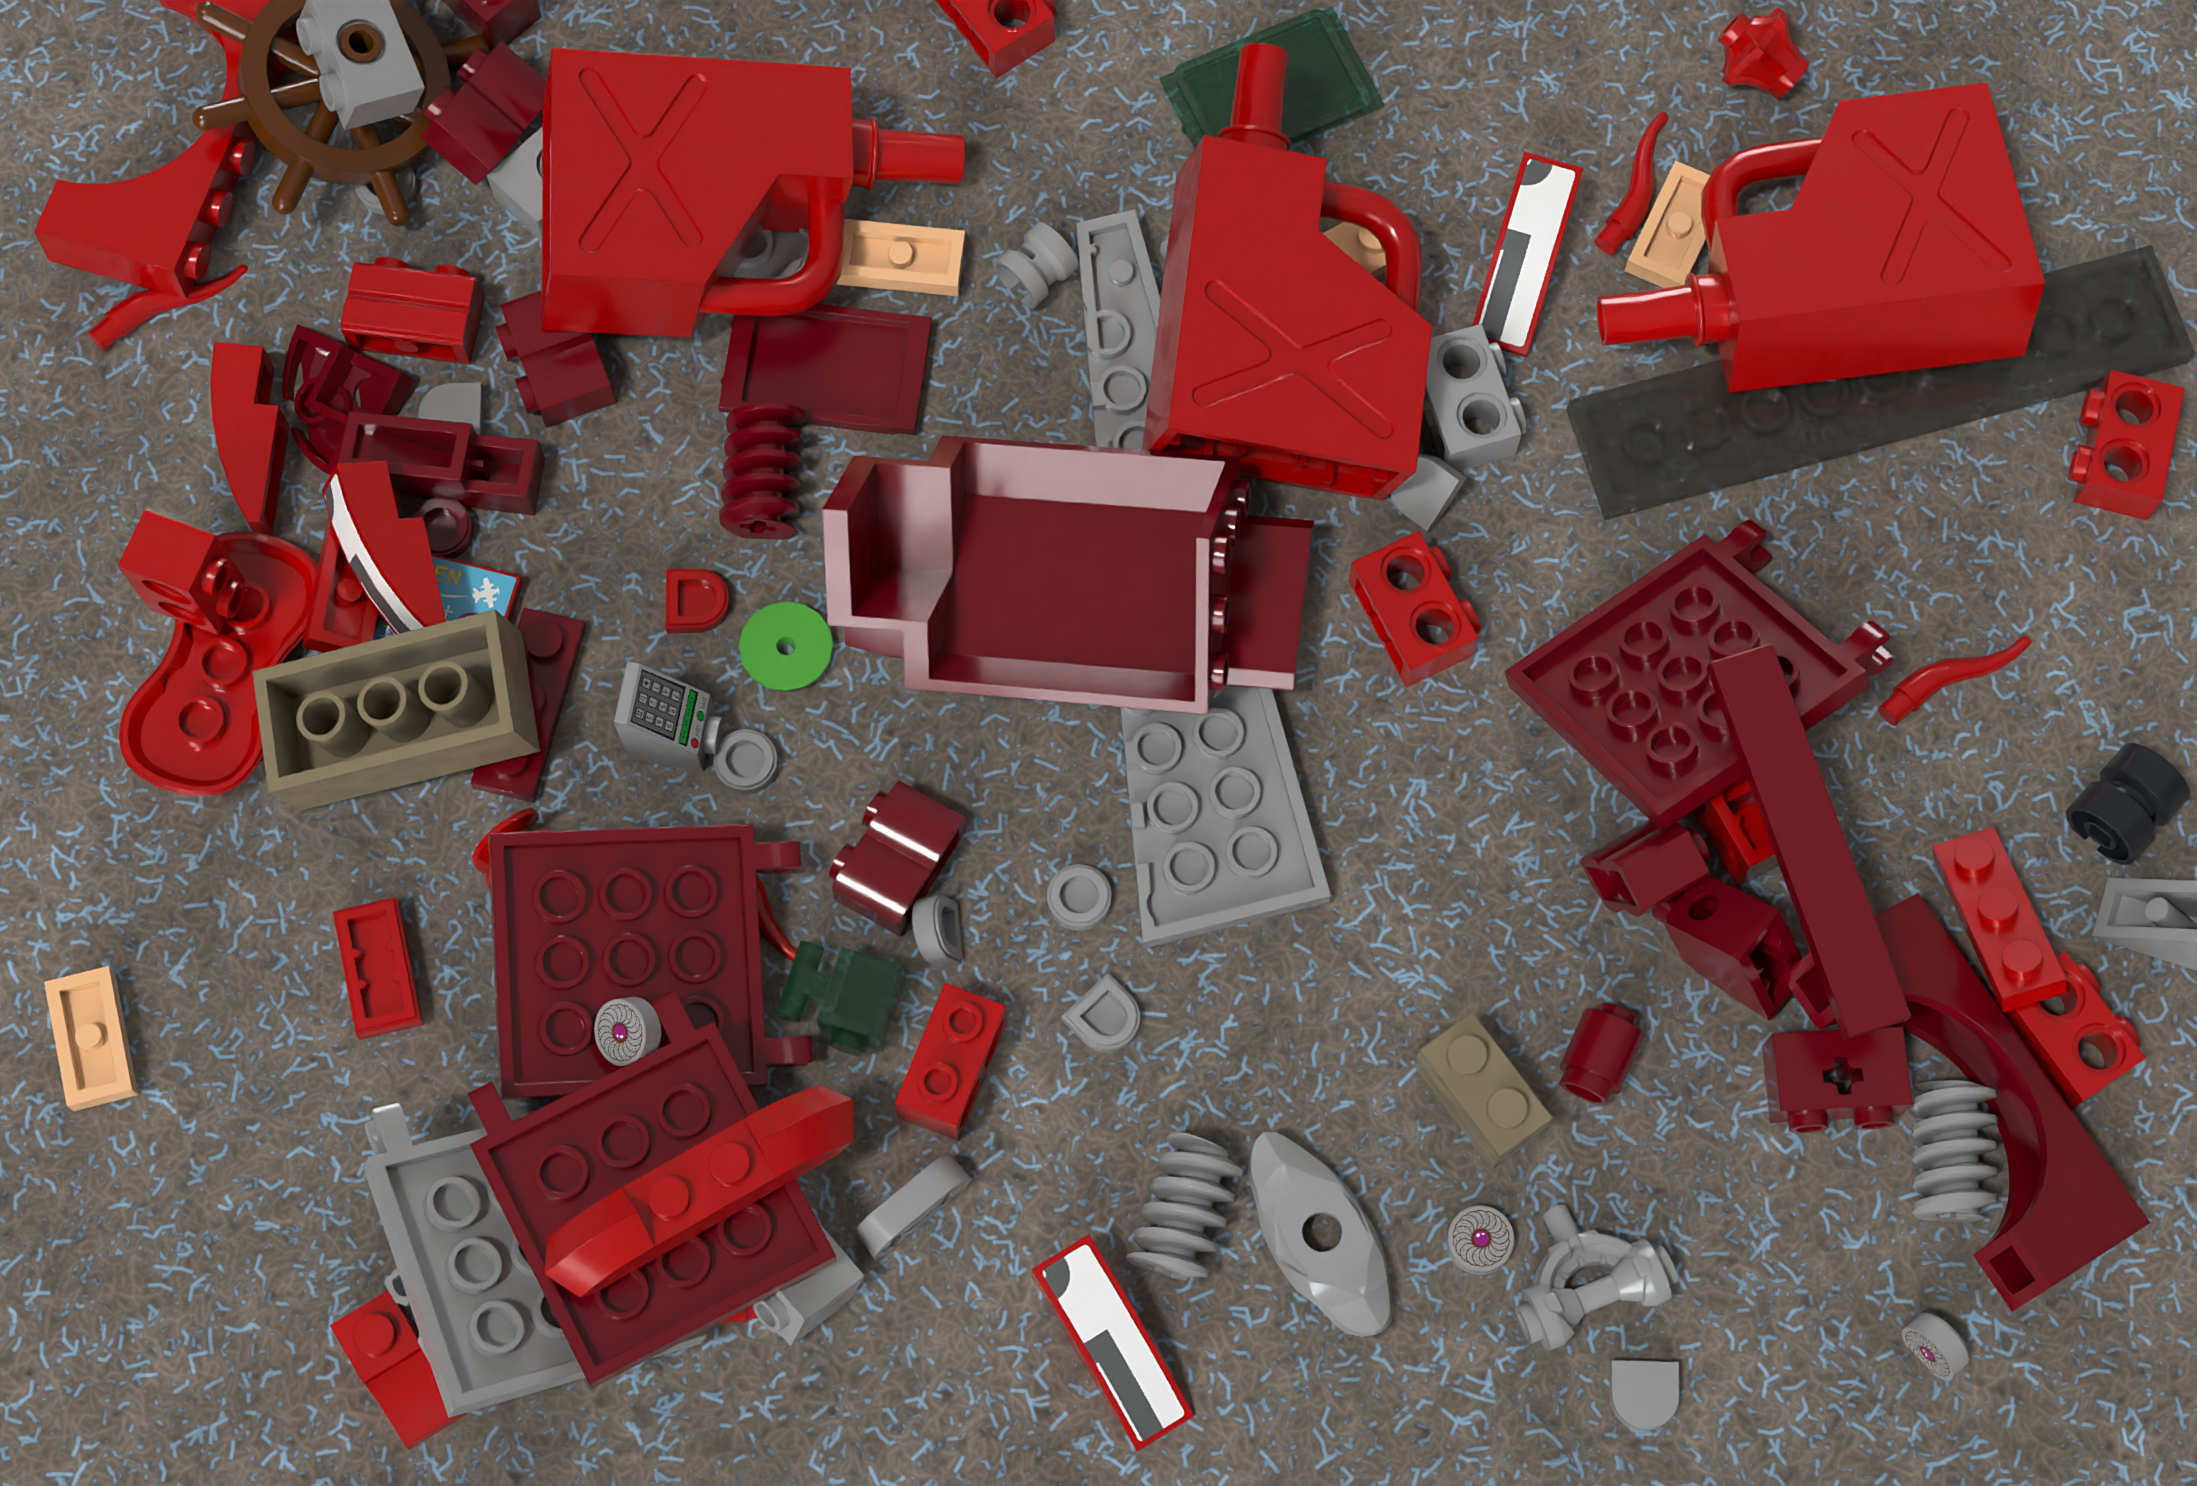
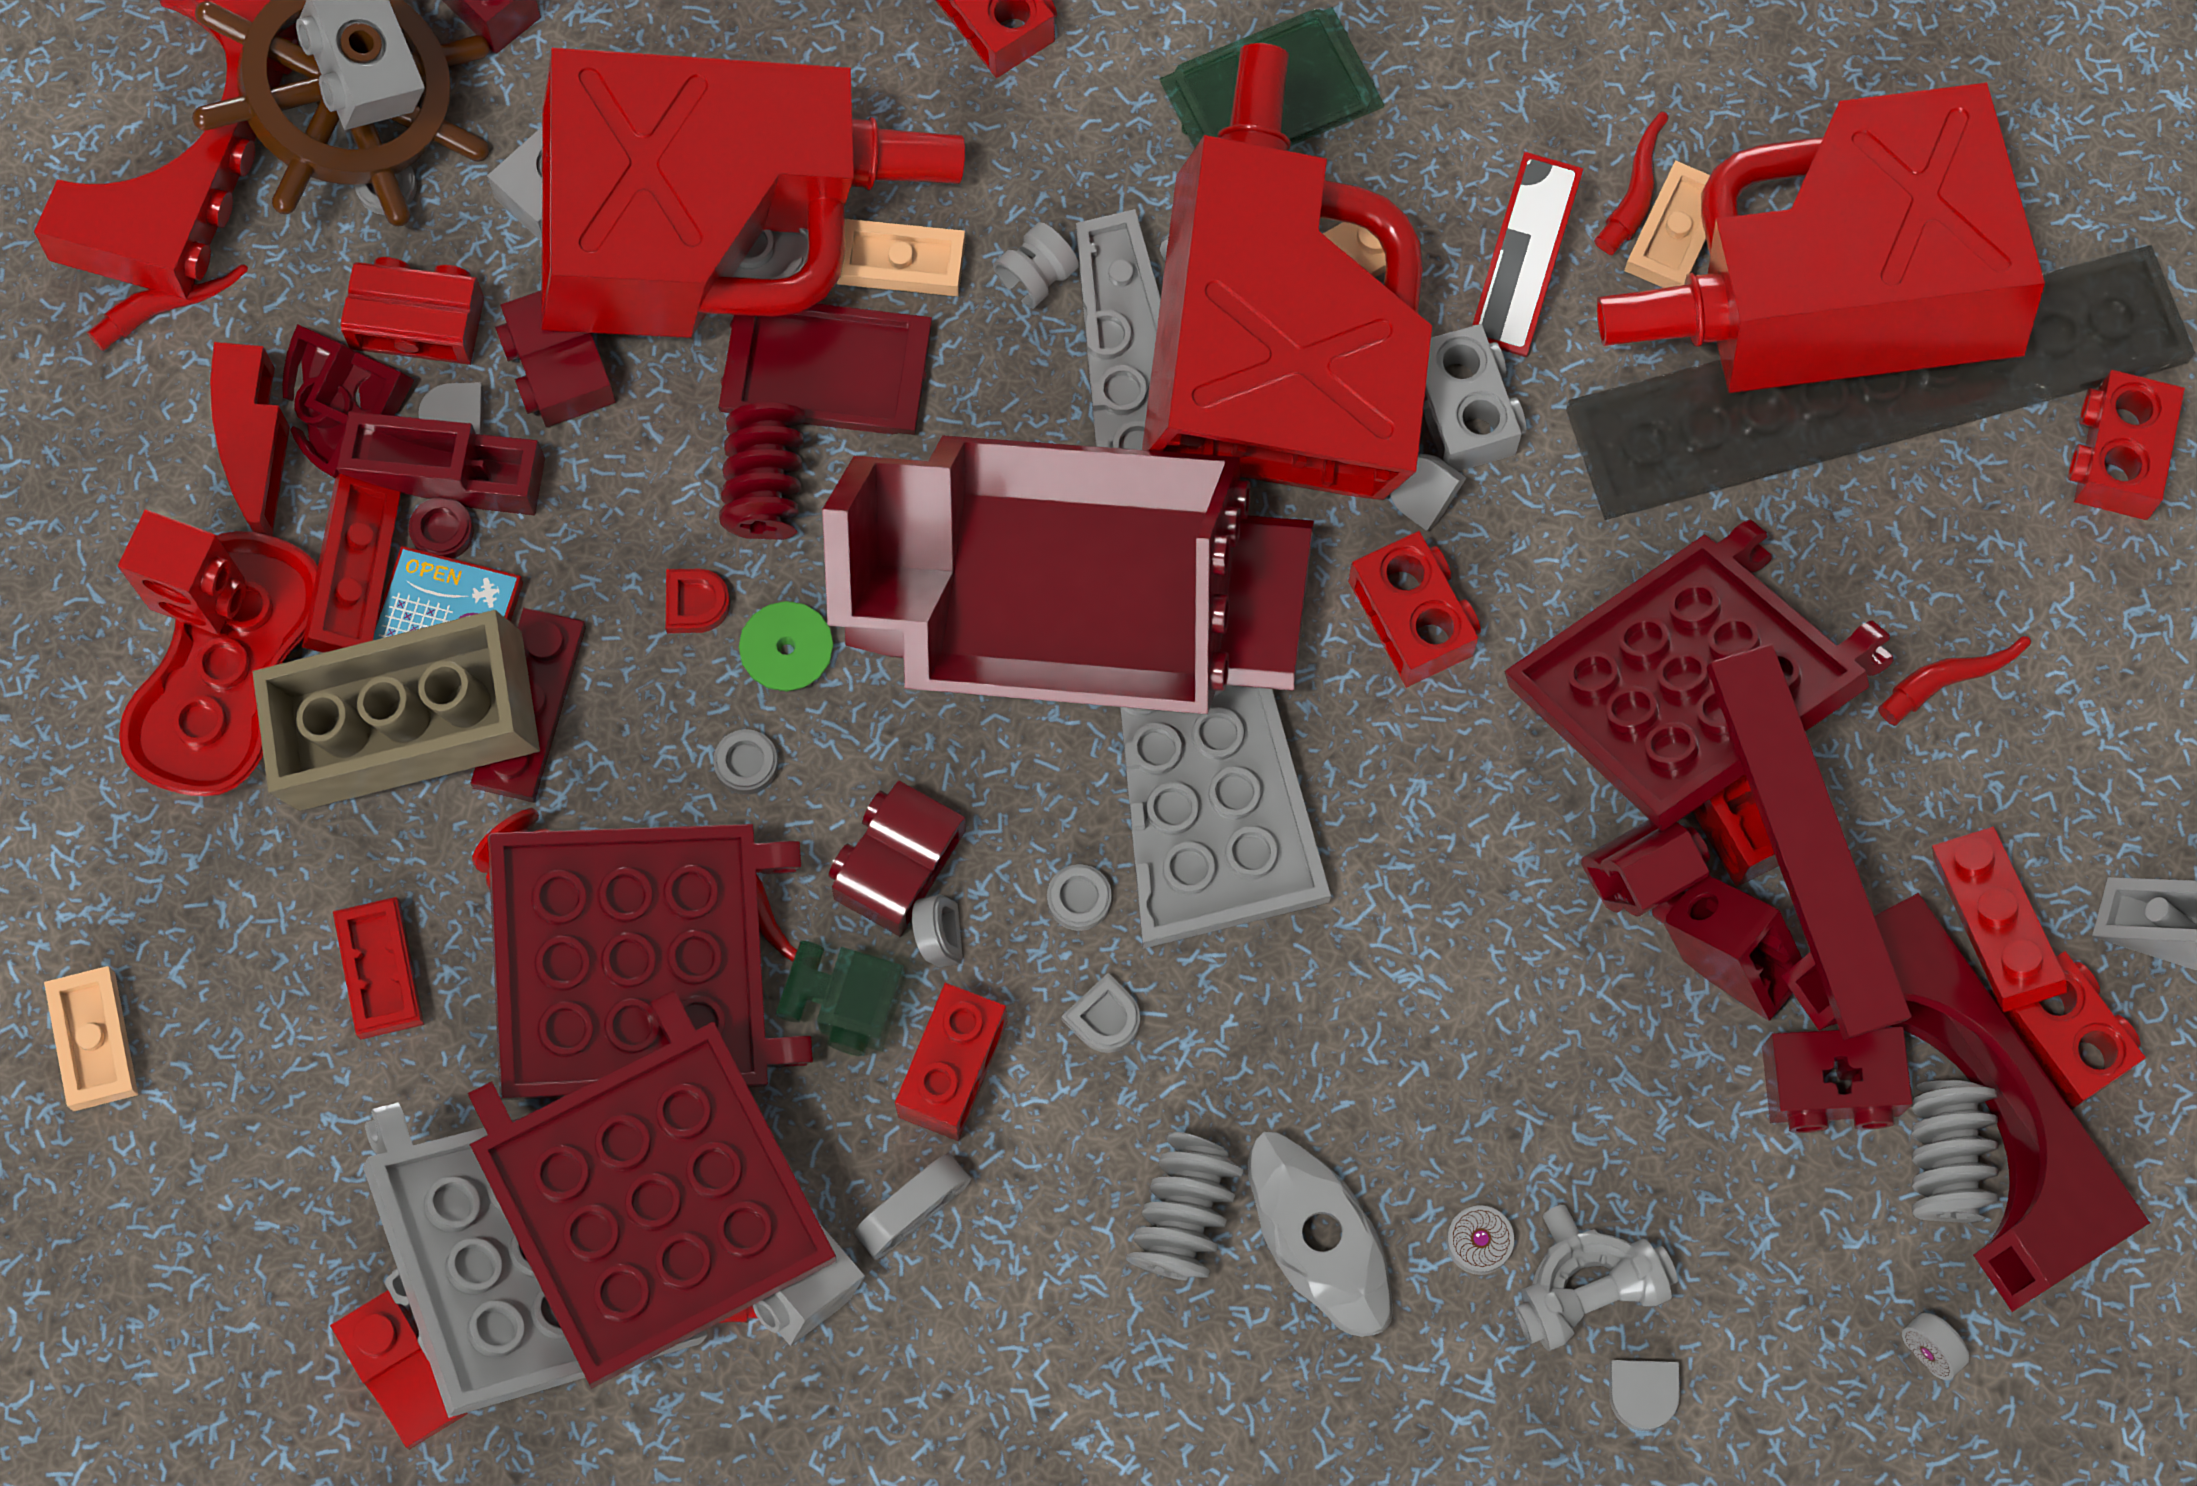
(383, 552): red slope -> none
(486, 111): dark red brick -> none
(627, 1030): light grey tile -> none
(666, 720): light grey slope -> none
(699, 1189): red brick -> none
(1112, 1342): slope -> none
(1482, 1091): dark tan brick -> none
(1600, 1053): dark red brick -> none
(1762, 53): red rock -> none
(2127, 803): black wheel -> none

